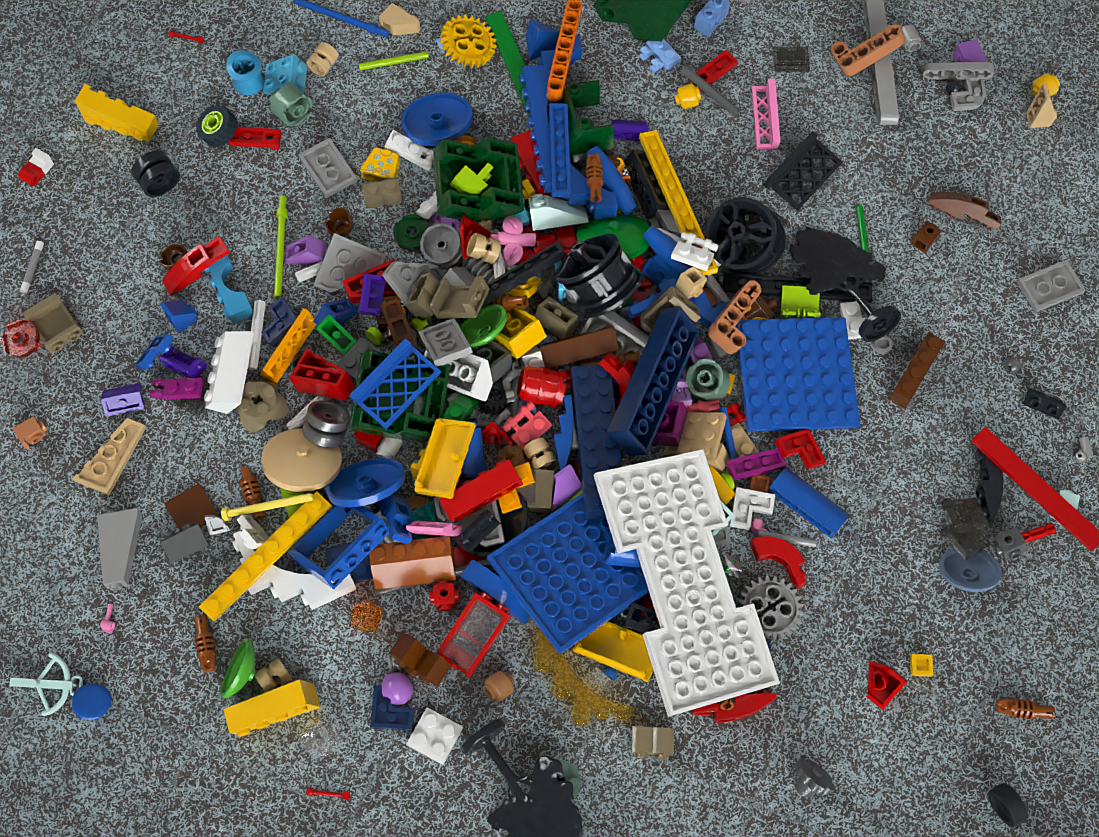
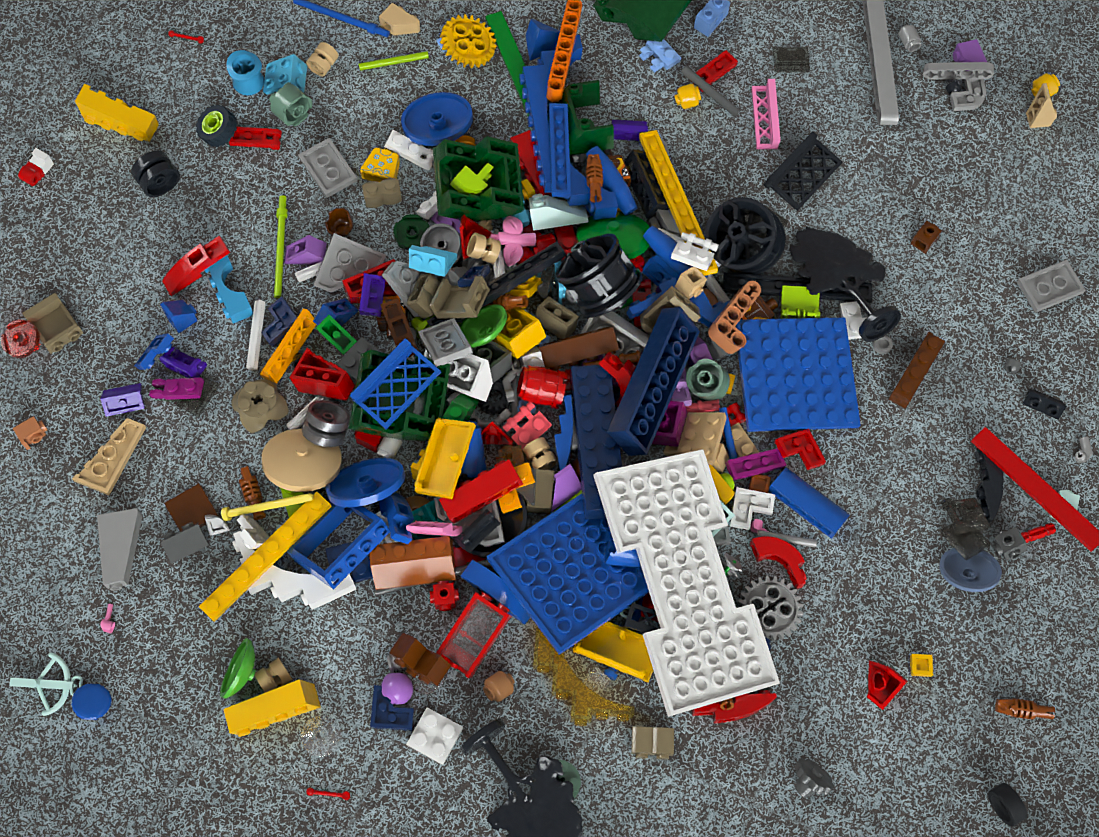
(31, 267): light grey bar -> none
(172, 255): reddish brown hair -> none
(205, 645): dark orange hinge -> none
(228, 371): white slope -> none
(365, 616): clear orange brick -> none
(374, 336): lime tile -> none
(431, 260): none -> medium azure bracket
(468, 278): none -> dark blue plate
(862, 228): green bar -> none
(889, 39): nougat beam -> none
(959, 204): reddish brown slope -> none

